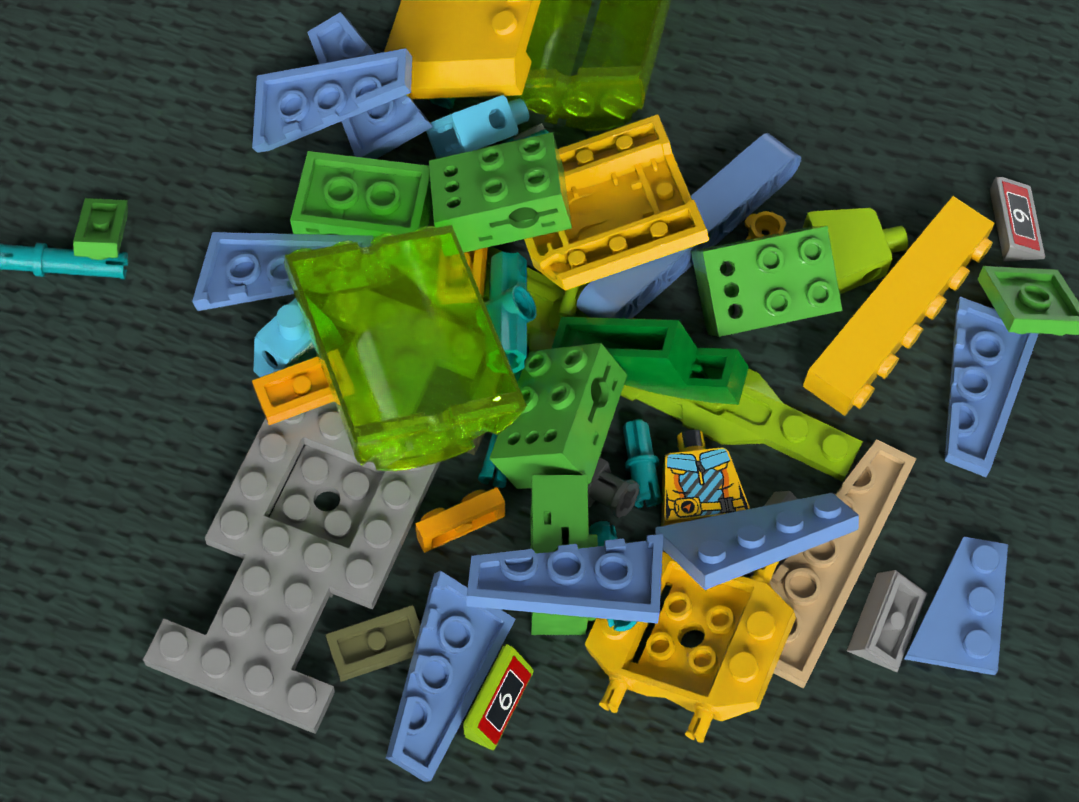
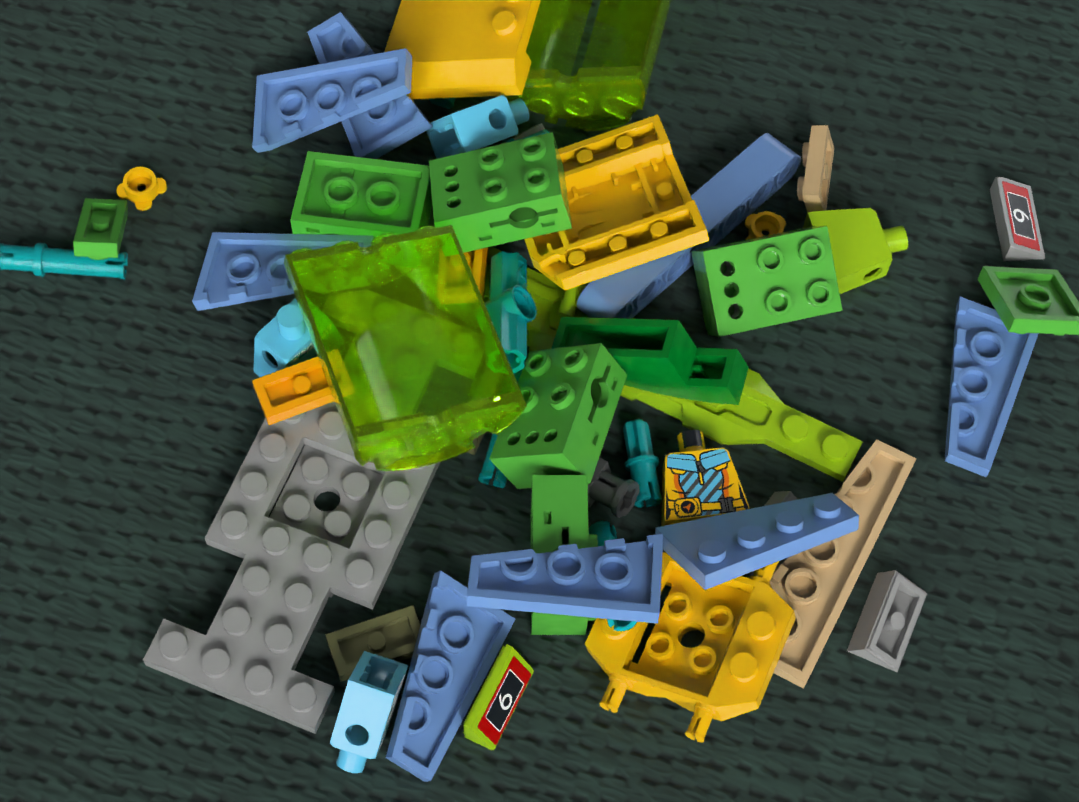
(139, 177): none -> yellow plate
(366, 710): none -> medium azure torso
(473, 512): light orange plate -> none
(818, 160): none -> tan plate
(898, 306): yellow brick -> none
(966, 611): medium blue wing -> none

